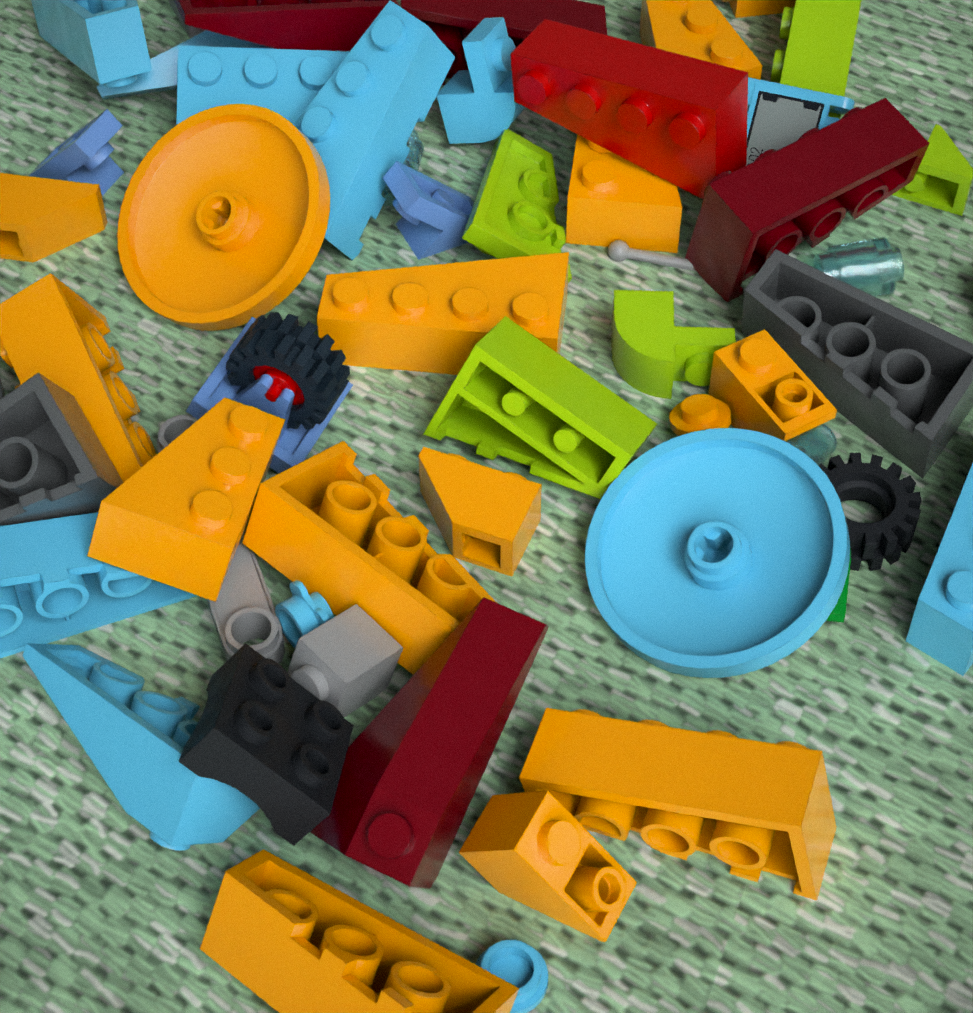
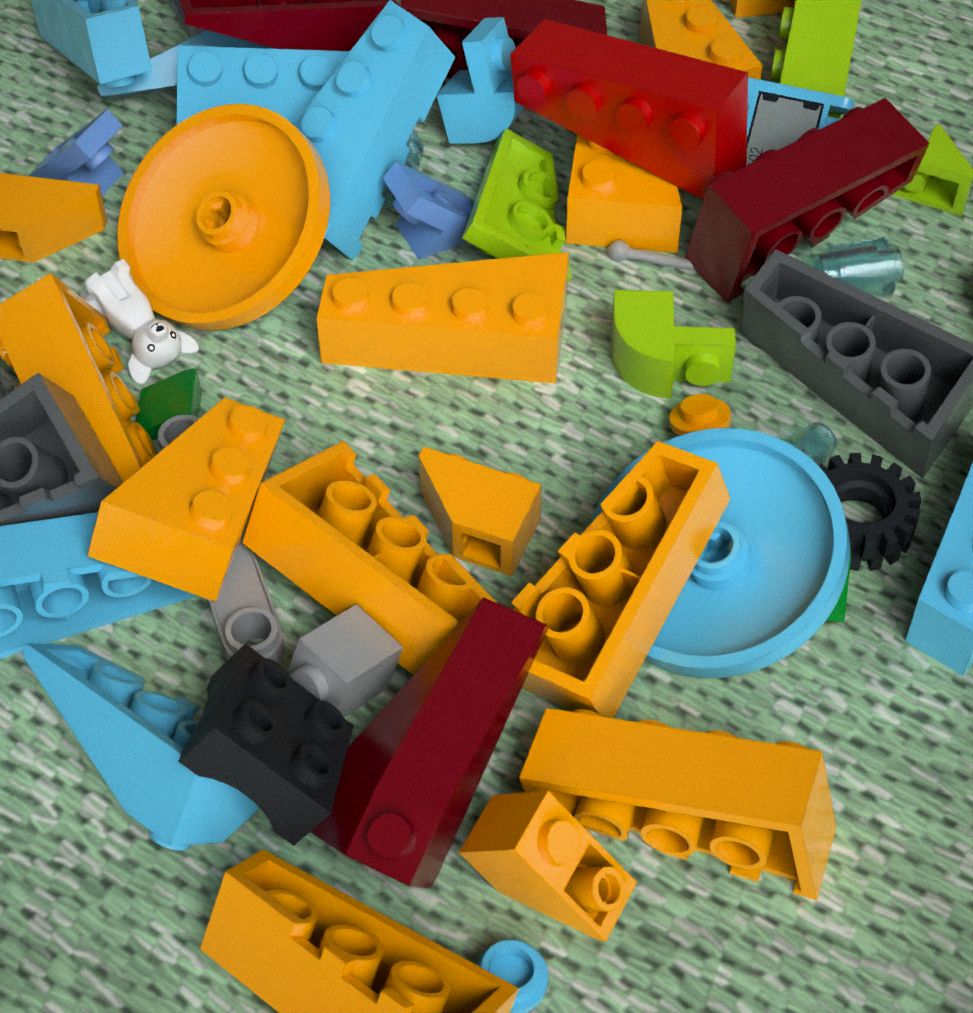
(131, 315): none -> white animal
(168, 398): none -> green slope
(284, 374): plate -> none
(302, 612): medium azure plate -> none
(540, 411): lime wedge -> none
(621, 579): none -> light orange wedge
(767, 389): light orange slope -> none

